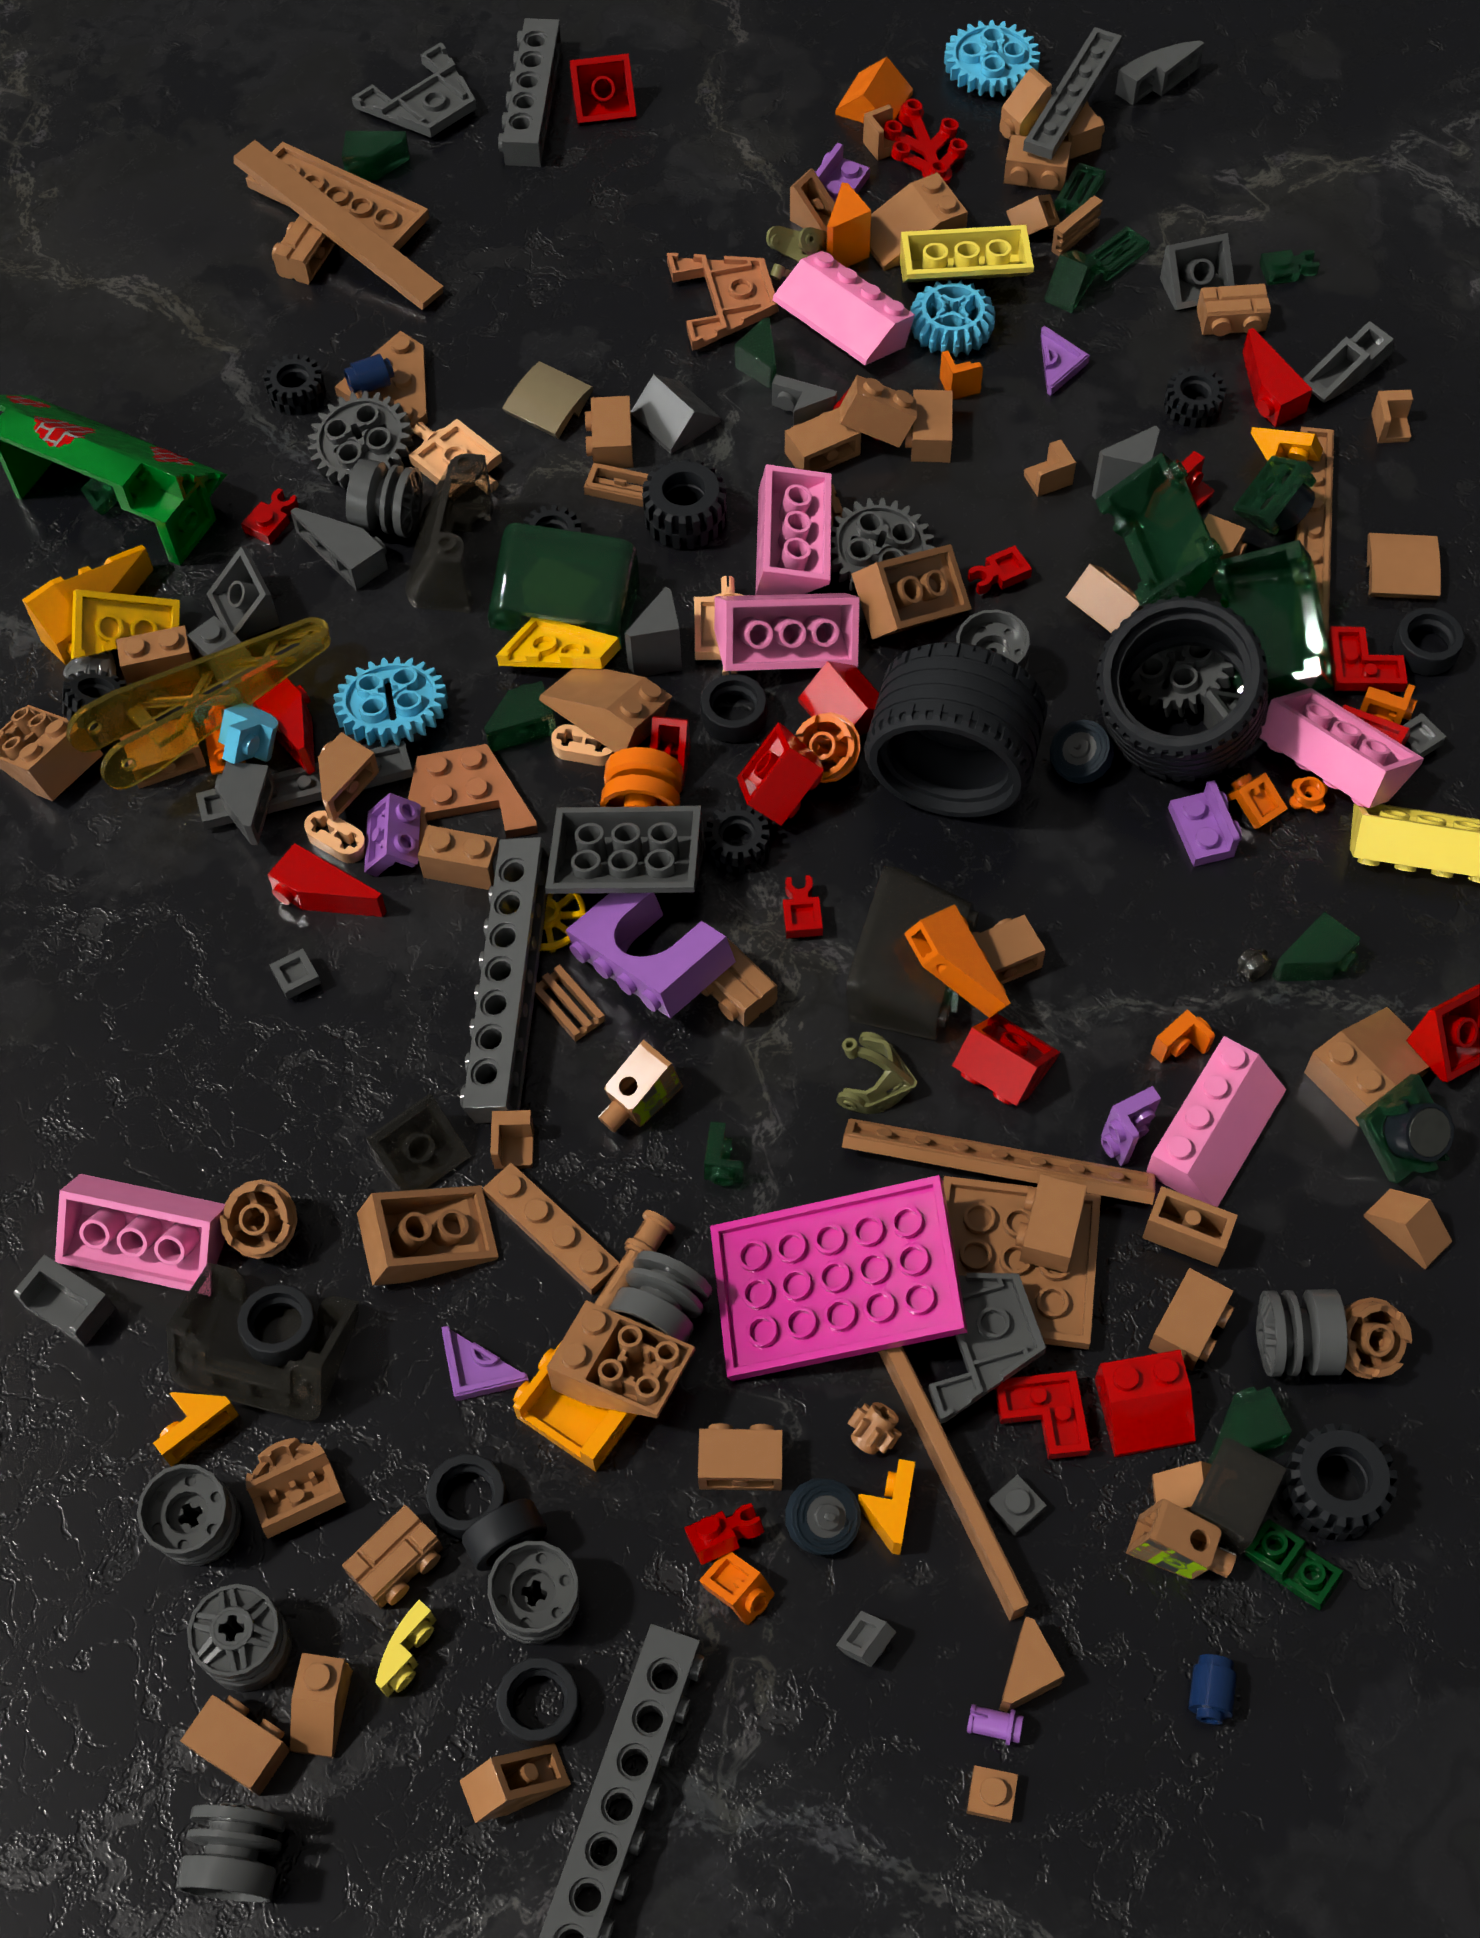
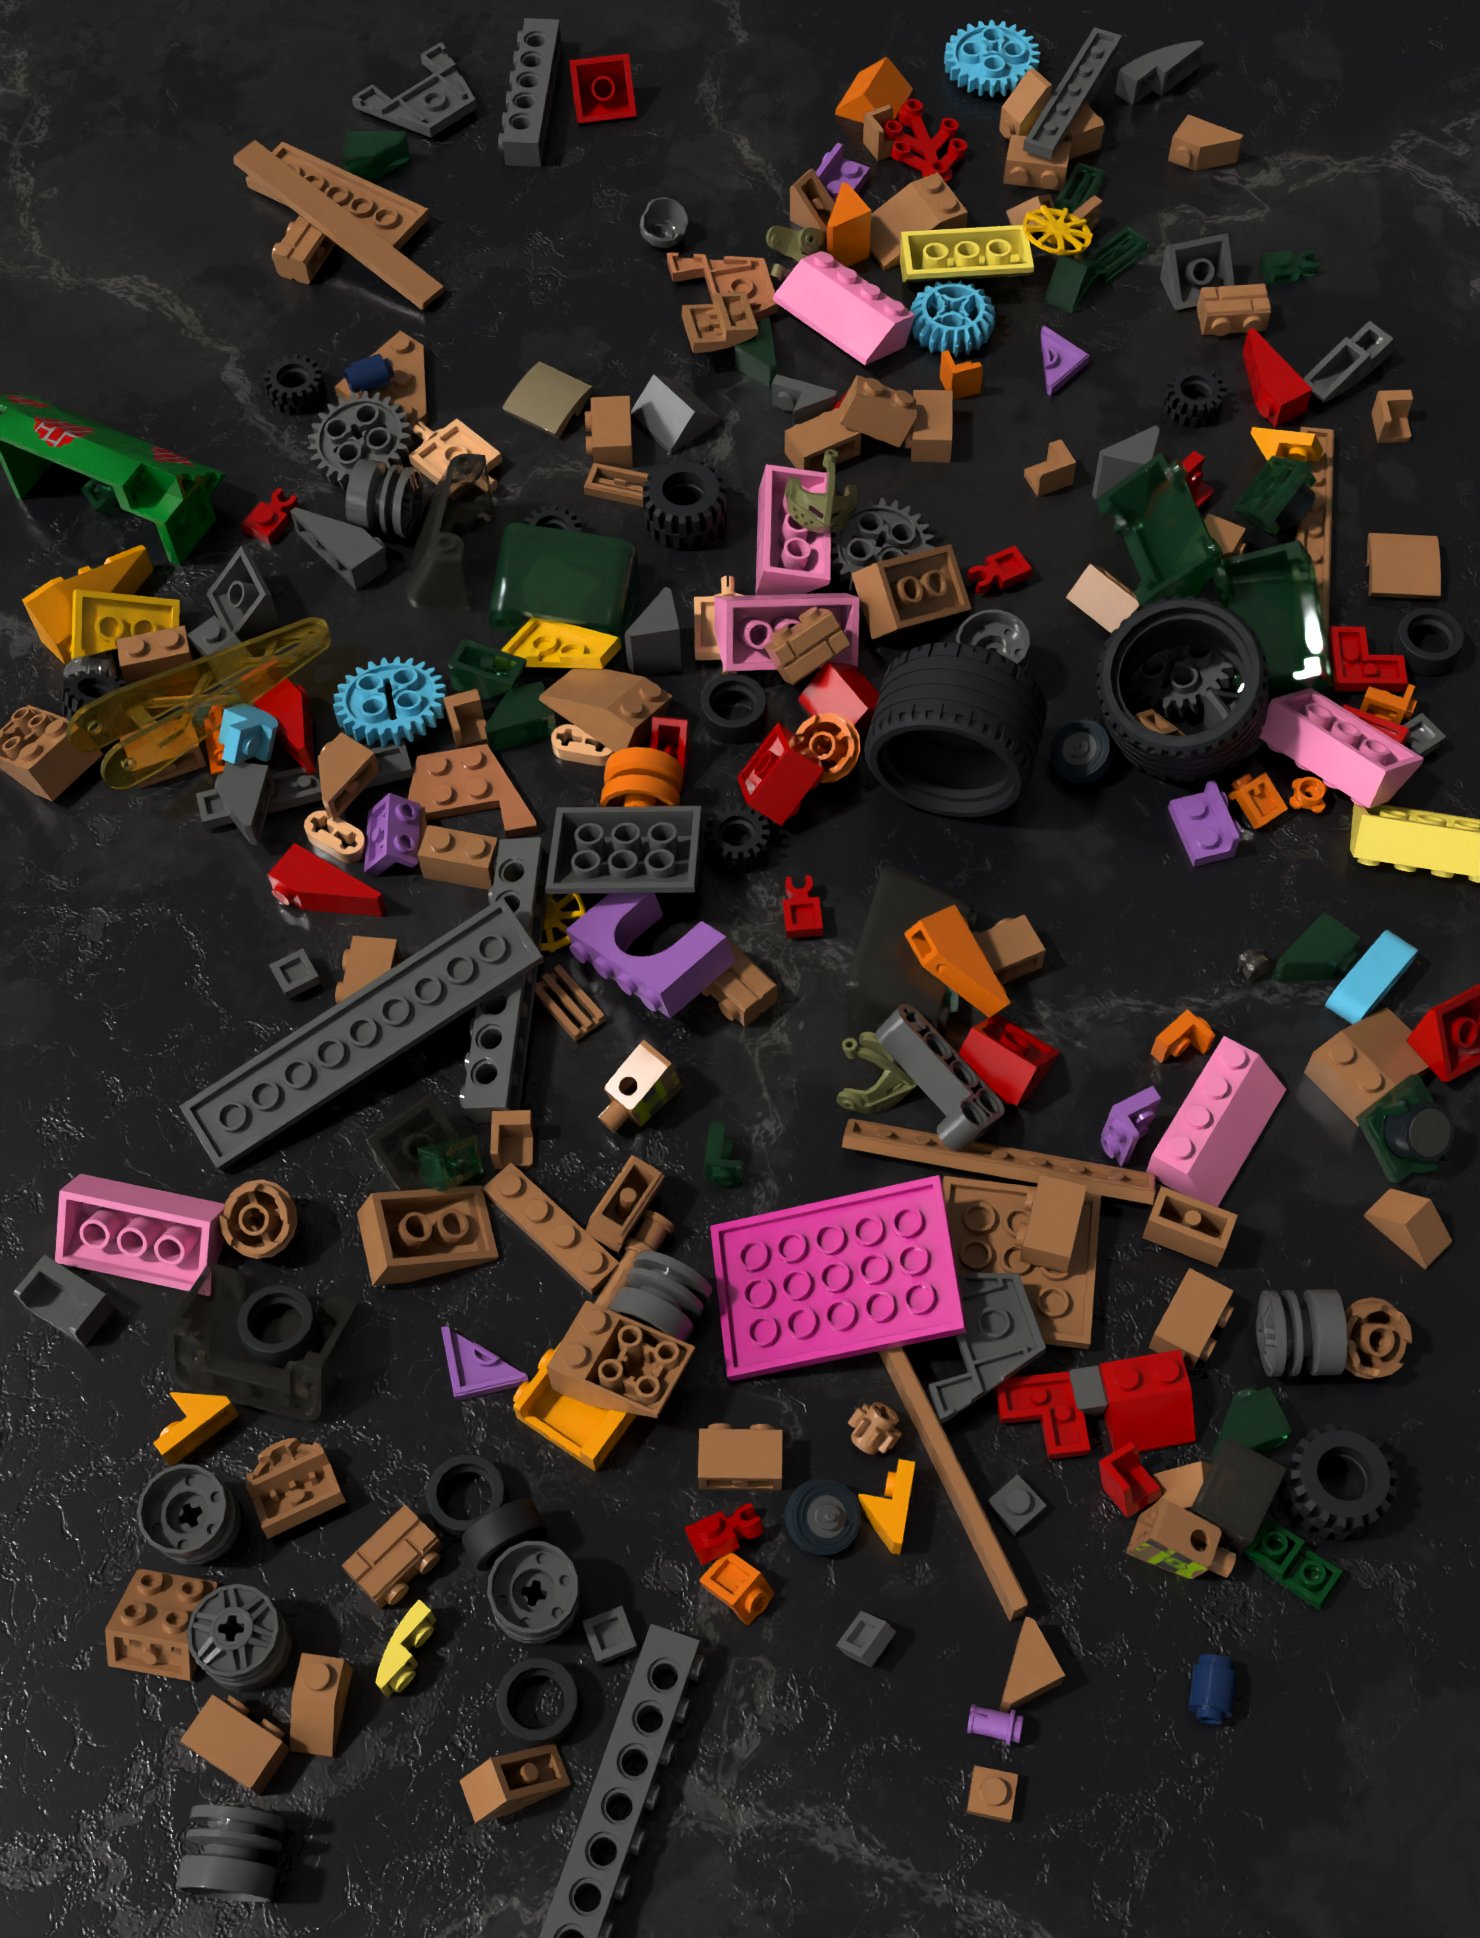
(152, 1624): none -> medium nougat bracket
(361, 1034): none -> dark grey plate
(365, 962): none -> medium nougat brick
(450, 1162): none -> clear green slope
(466, 718): none -> medium nougat panel
(484, 669): none -> clear green slope
(609, 1635): none -> dark grey plate
(624, 1203): none -> medium nougat brick
(664, 222): none -> dark grey hair
(719, 324): none -> medium nougat slope
(799, 500): none -> olive helmet
(806, 644): none -> medium nougat brick
(942, 1075): none -> dark grey beam
(1057, 231): none -> yellow wheel
(1089, 1390): none -> dark grey slope
(1127, 1480): none -> red panel
(1157, 723): none -> medium nougat slope
(1204, 145): none -> medium nougat slope
(1372, 978): none -> medium azure beam

